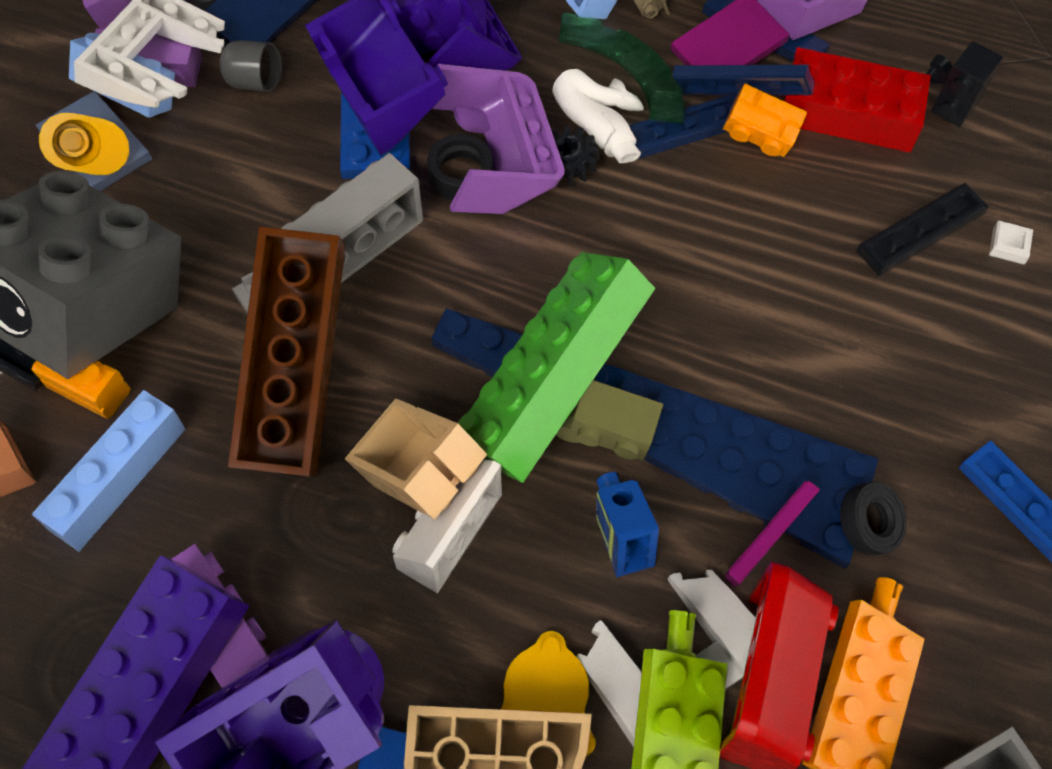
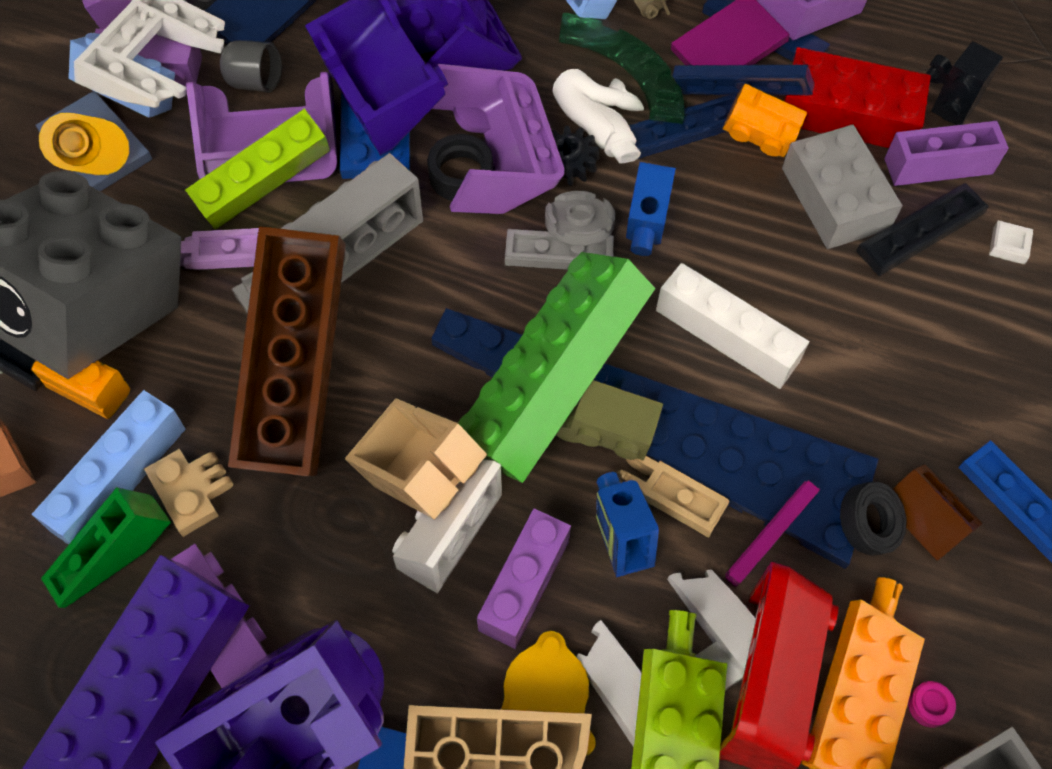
(107, 543): none -> green slope
(189, 488): none -> tan hinge
(219, 249): none -> lavender hinge
(223, 134): none -> medium lavender windscreen
(259, 169): none -> lime brick
(523, 578): none -> medium lavender brick
(543, 250): none -> light grey tile
(579, 218): none -> light grey tile
(649, 207): none -> blue torso
(678, 495): none -> tan hinge
(731, 325): none -> white brick
(841, 186): none -> light grey brick
(932, 704): none -> dark pink tile
(934, 512): none -> reddish brown panel
(945, 153): none -> medium lavender brick

